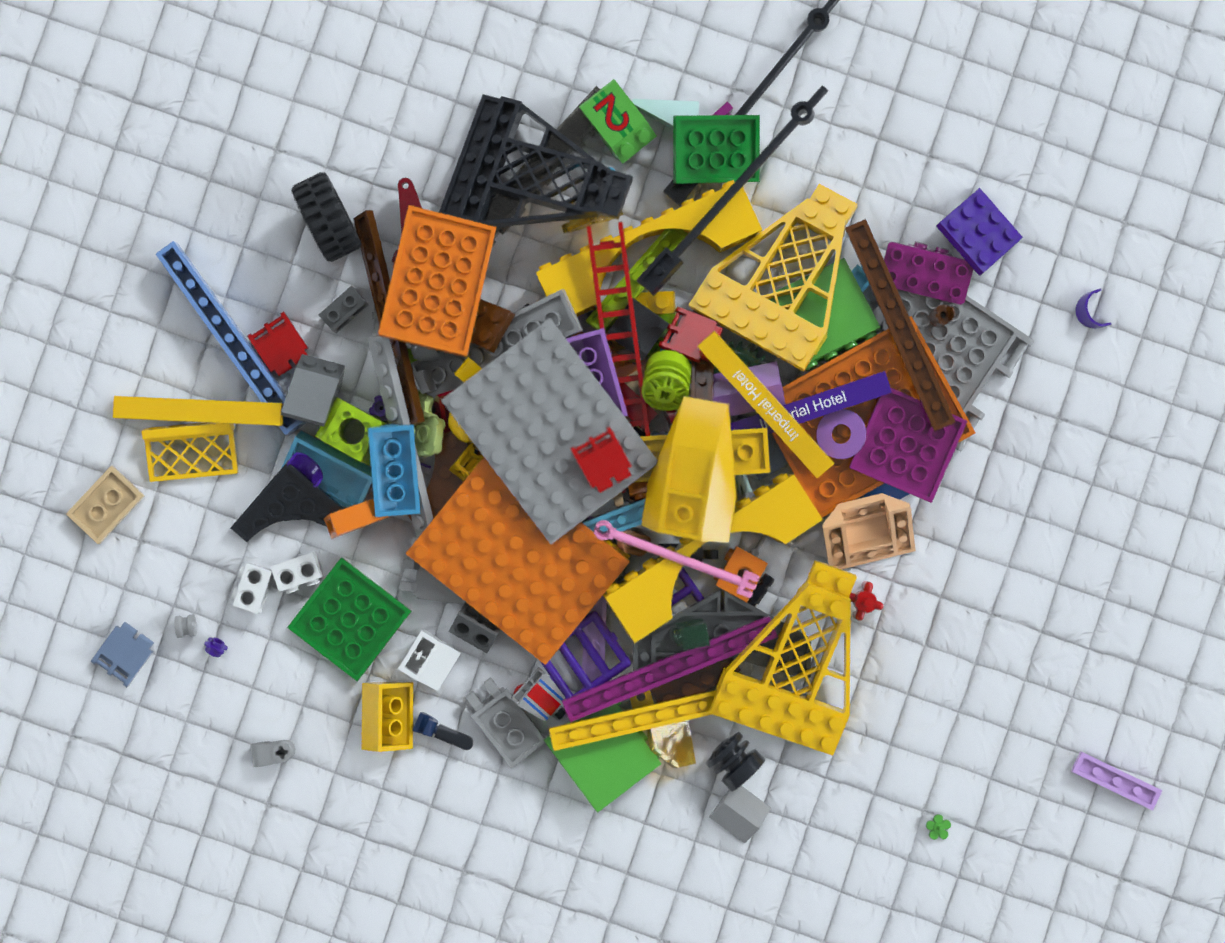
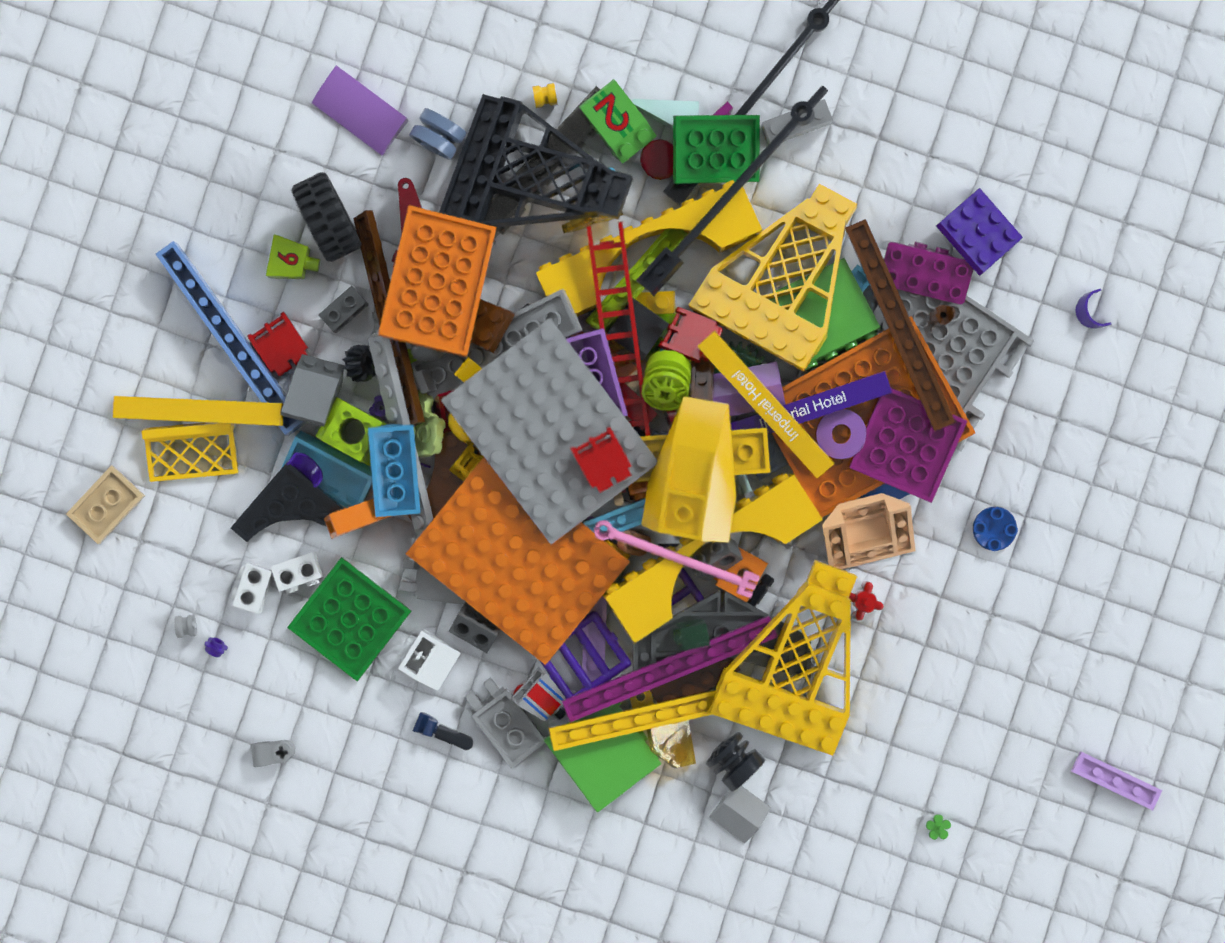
(124, 653): sand blue plate -> none
(290, 260): none -> lime torso
(359, 110): none -> medium lavender slope
(359, 363): none -> black gear
(387, 716): yellow slope -> none
(436, 136): none -> sand blue wheel
(544, 95): none -> yellow wheel
(658, 159): none -> dark red piece
(717, 554): none -> dark grey brick
(775, 125): none -> light grey brick
(995, 528): none -> blue dish

